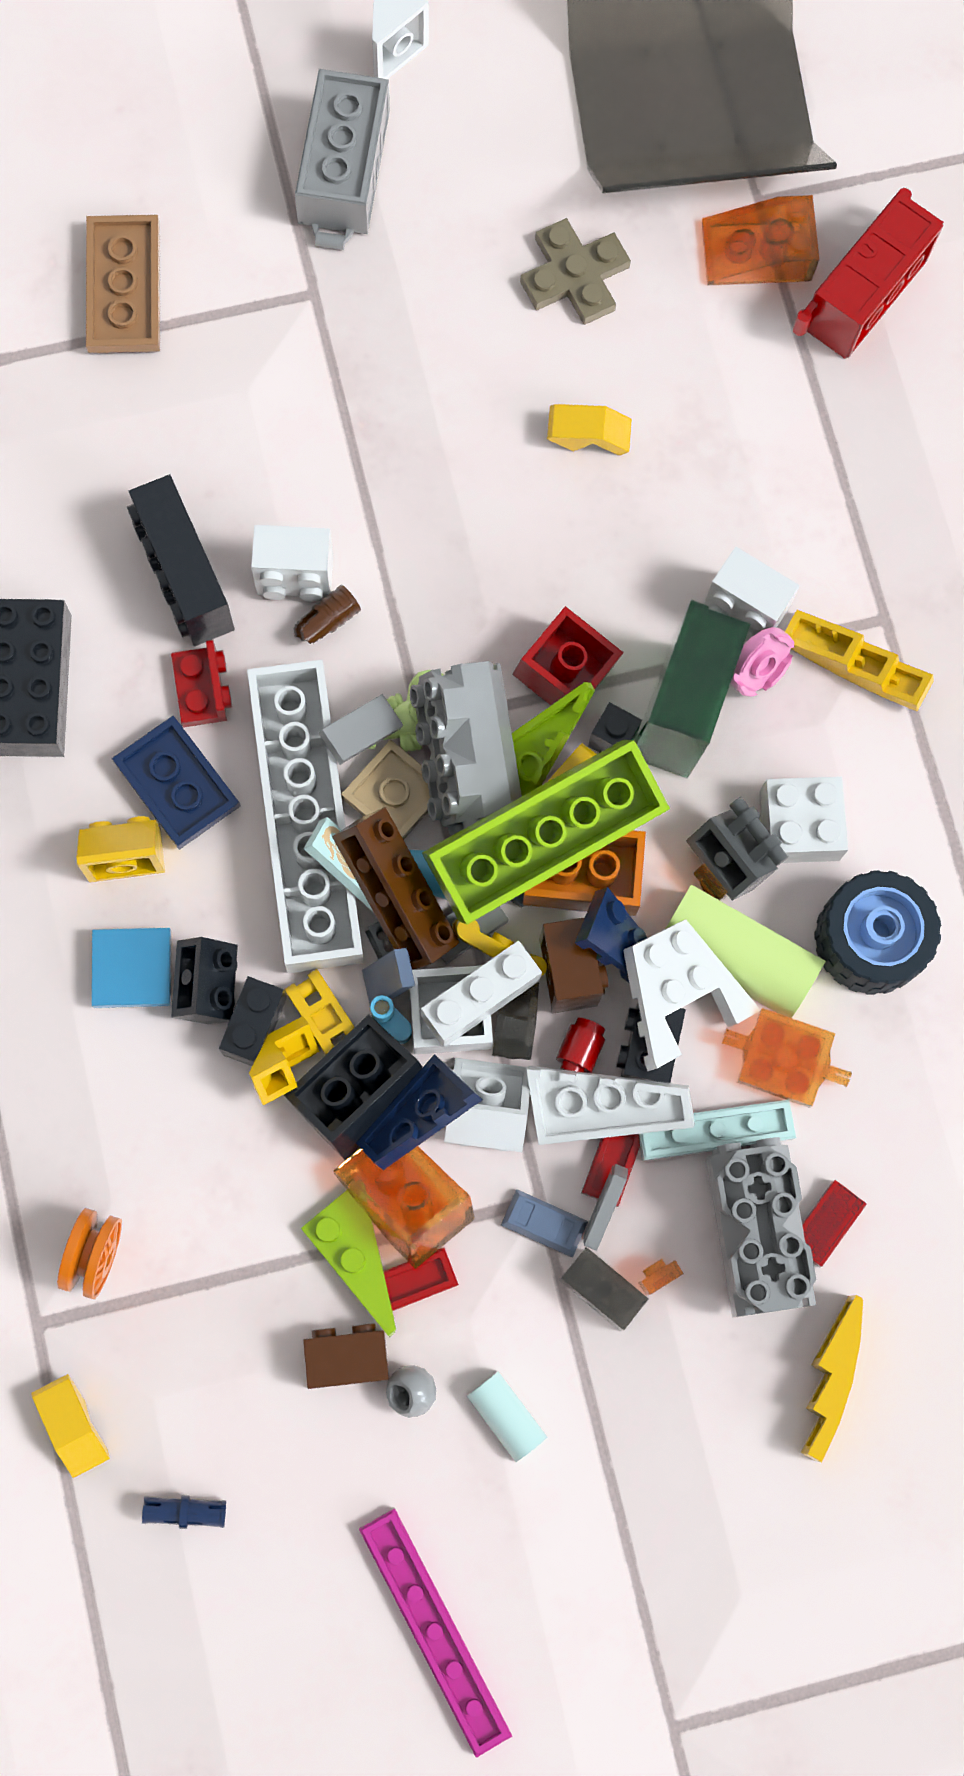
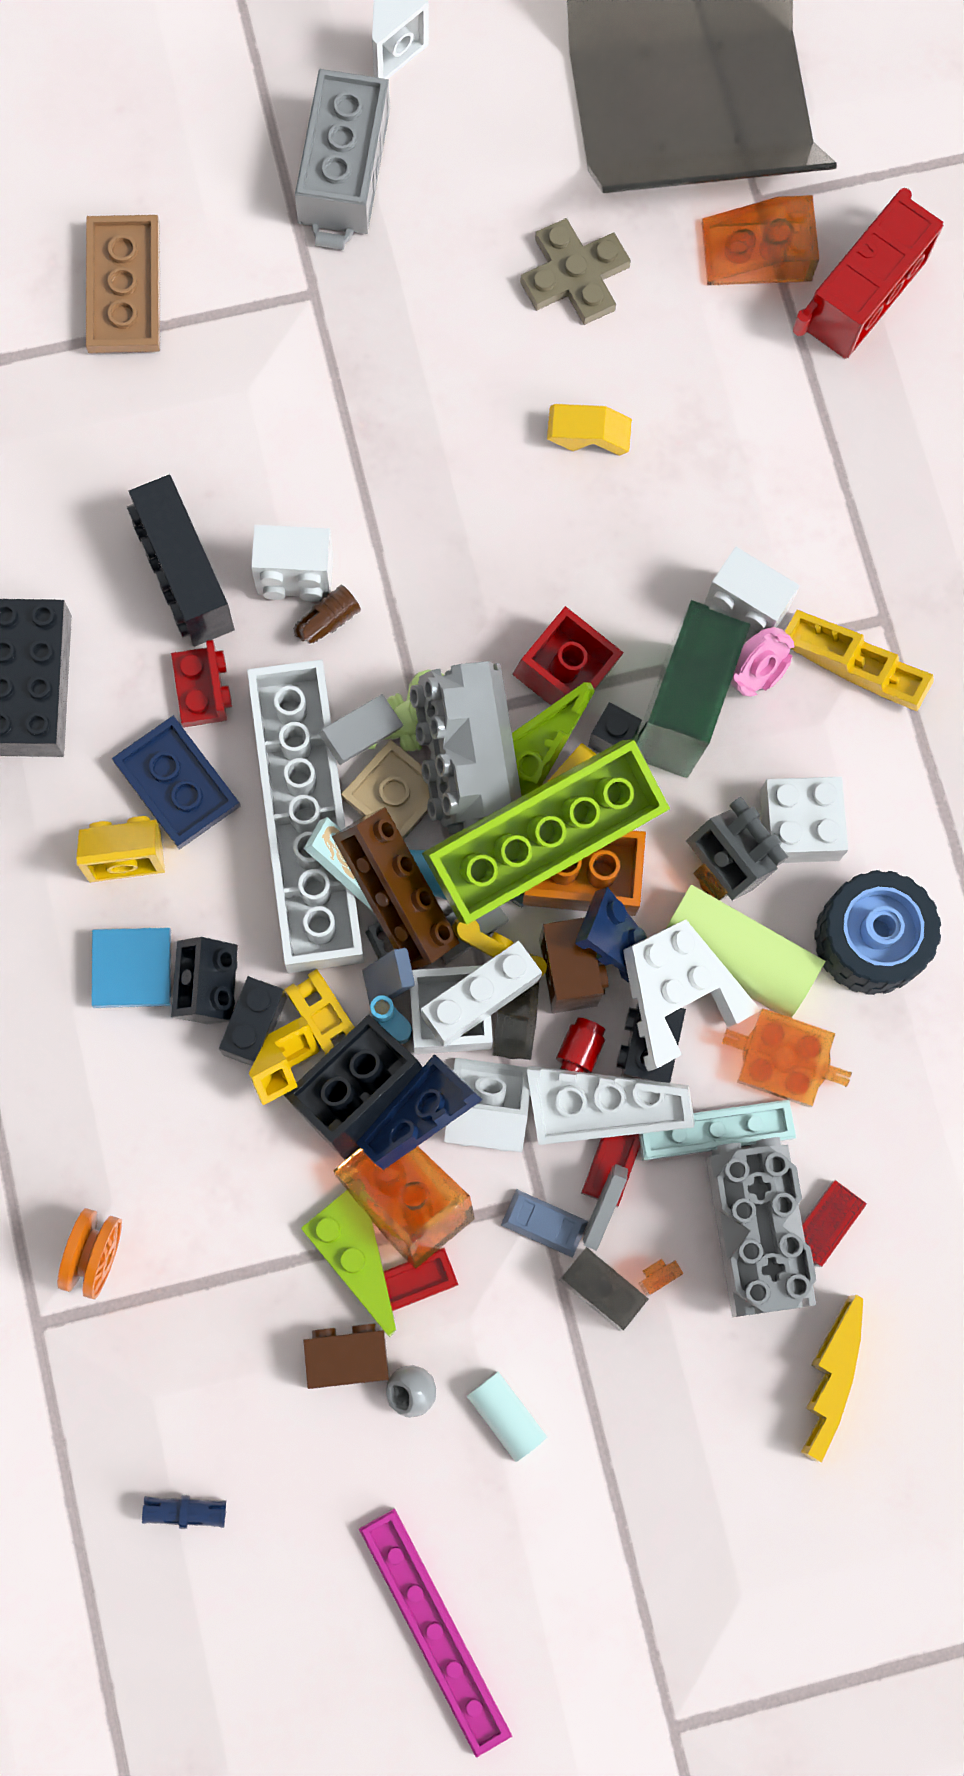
(69, 1426): yellow slope -> none

